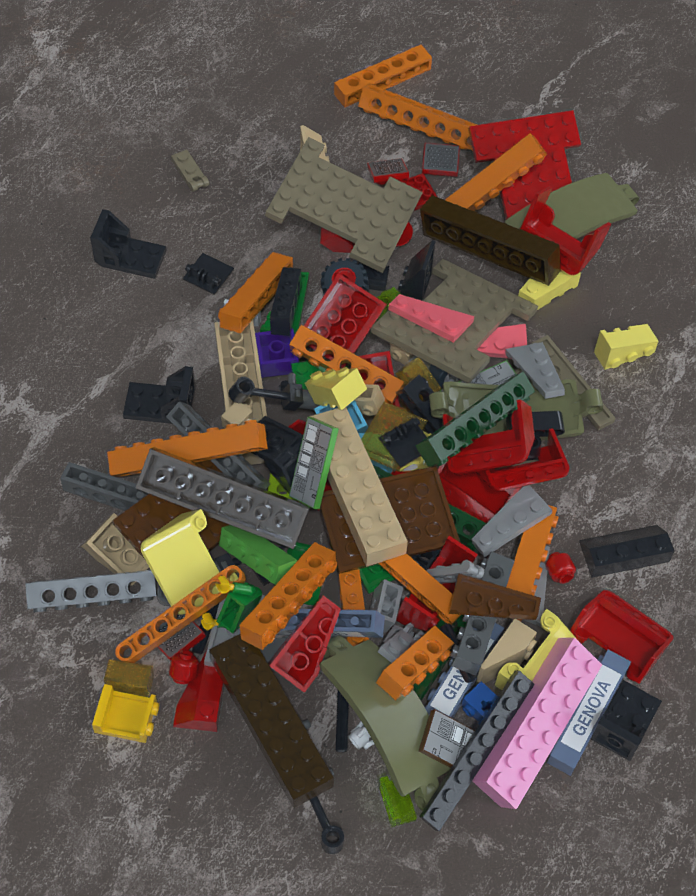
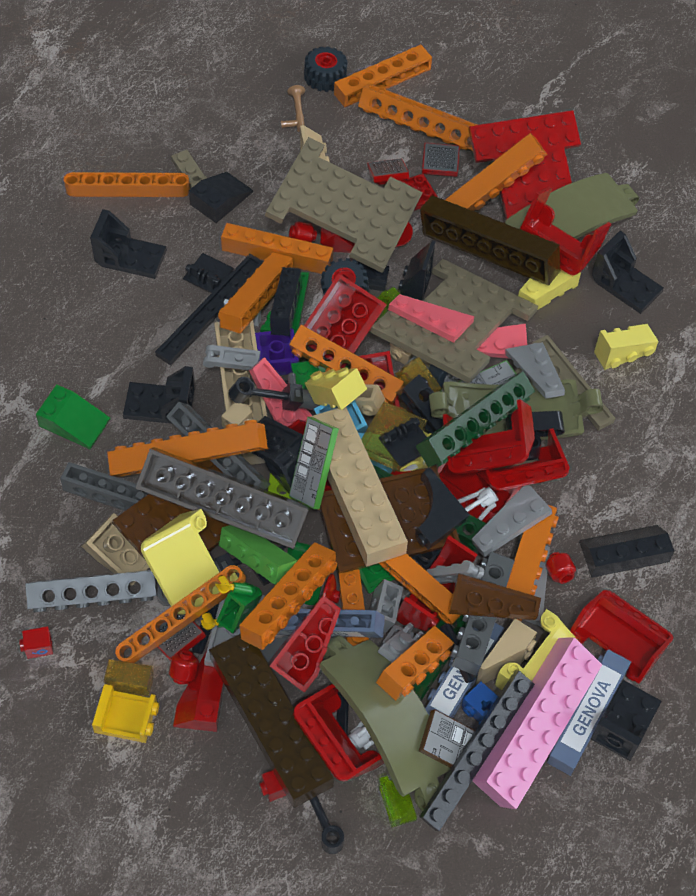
(36, 642): none -> red brick
(71, 417): none -> green slope
(126, 184): none -> orange beam
(207, 311): none -> black plate
(218, 195): none -> black slope
(230, 357): none -> light grey plate
(261, 244): none -> orange brick
(267, 378): none -> coral wing
(271, 786): none -> red brick
(295, 91): none -> medium nougat piece
(303, 231): none -> red head
(324, 67): none -> black wheel
(328, 737): none -> red windscreen
(330, 589): none -> red dish
(444, 512): none -> black arch
(485, 497): none -> white plant
(617, 275): none -> black bracket

